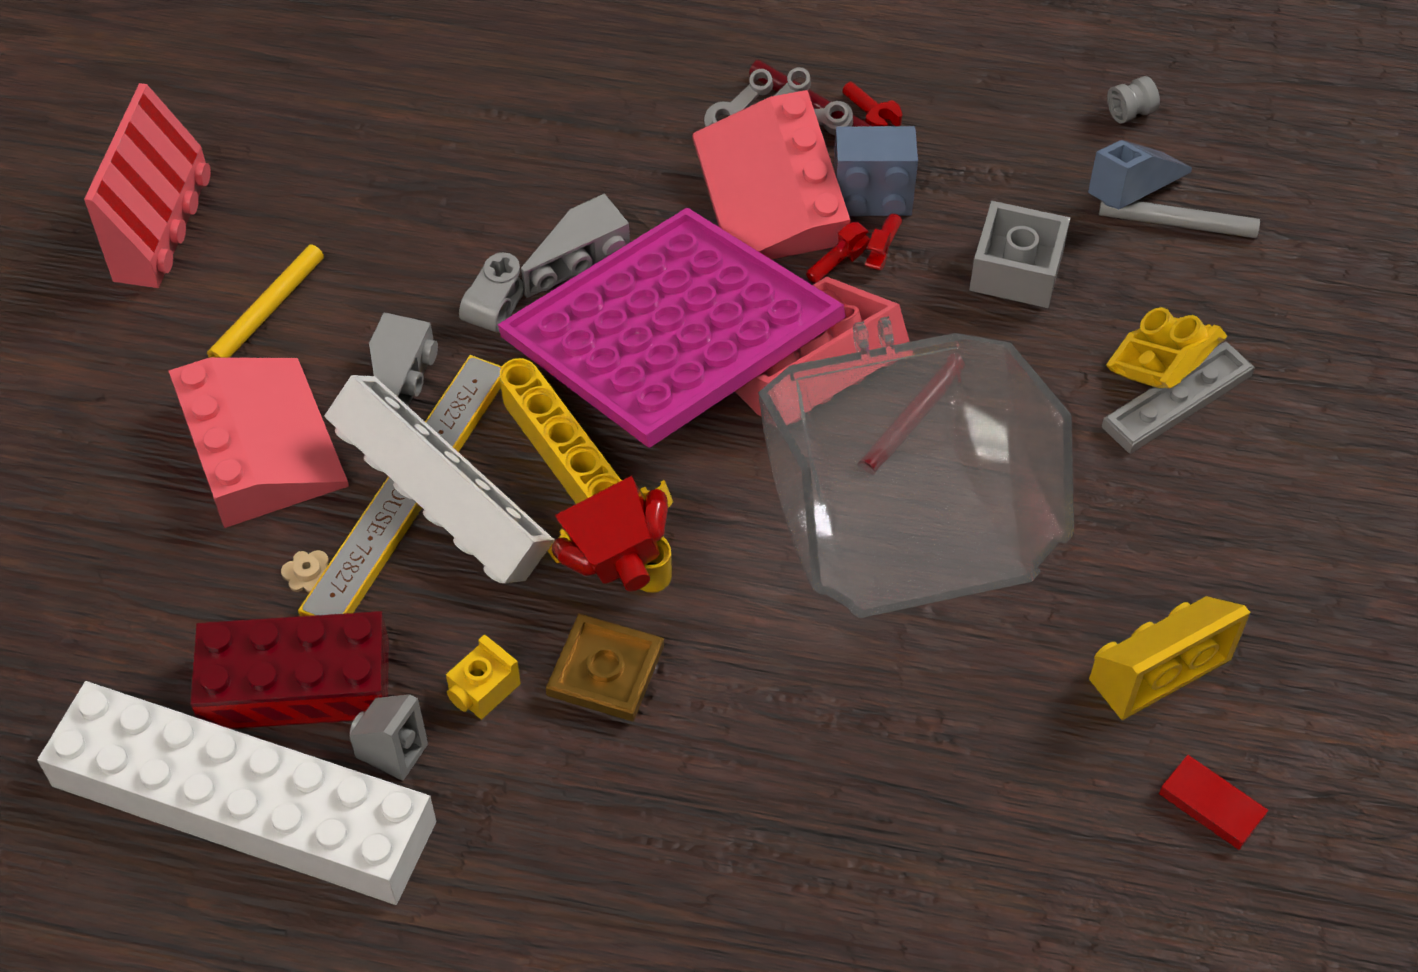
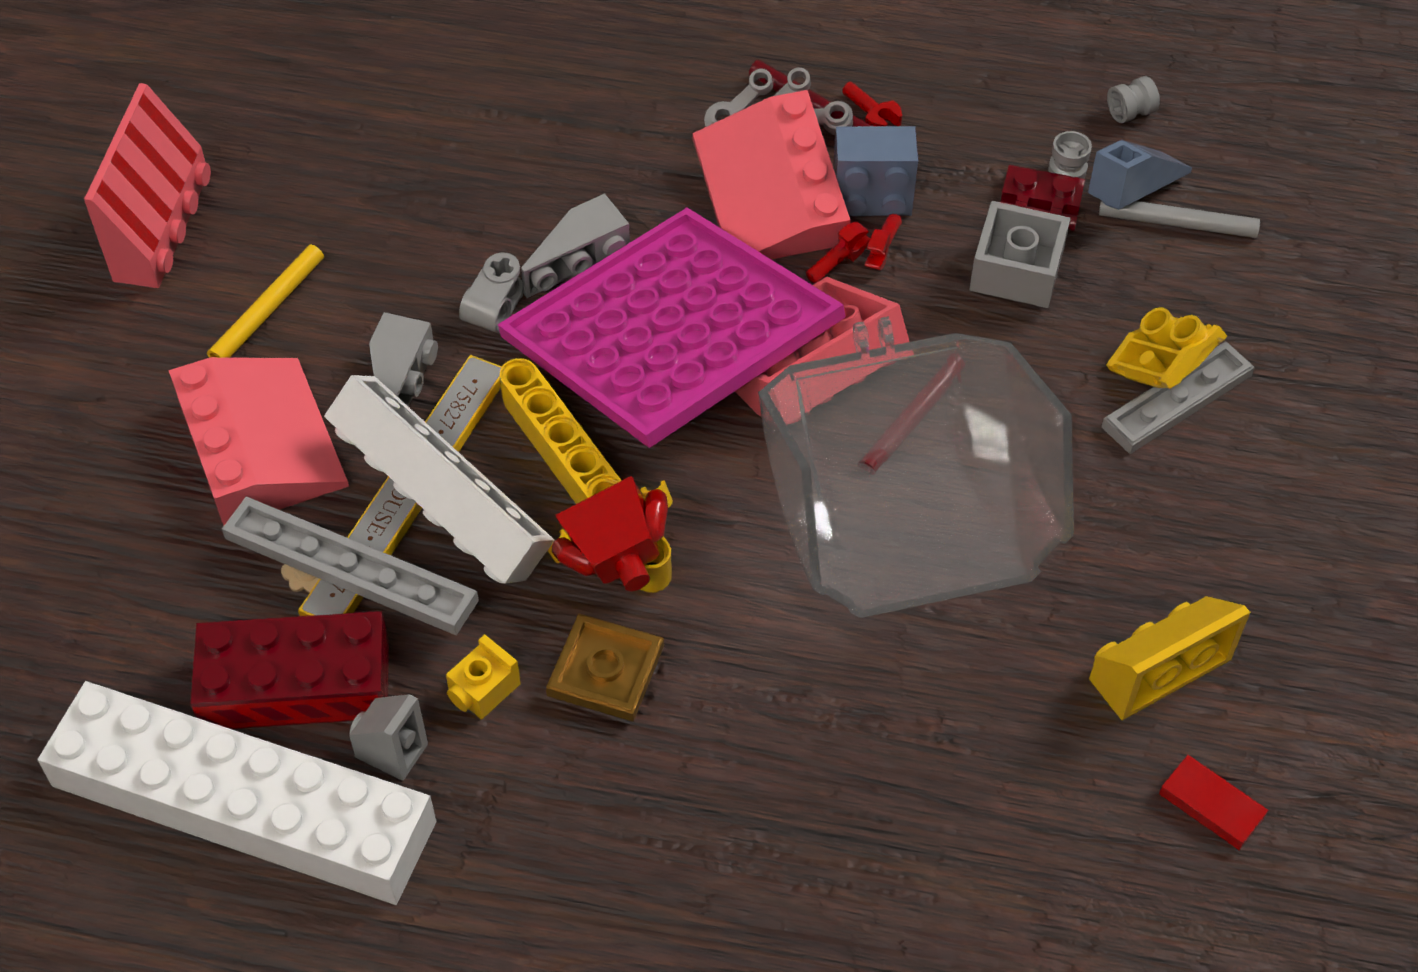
(351, 565): none -> light grey plate
(1043, 192): none -> dark red plate
(1070, 154): none -> light grey wheel

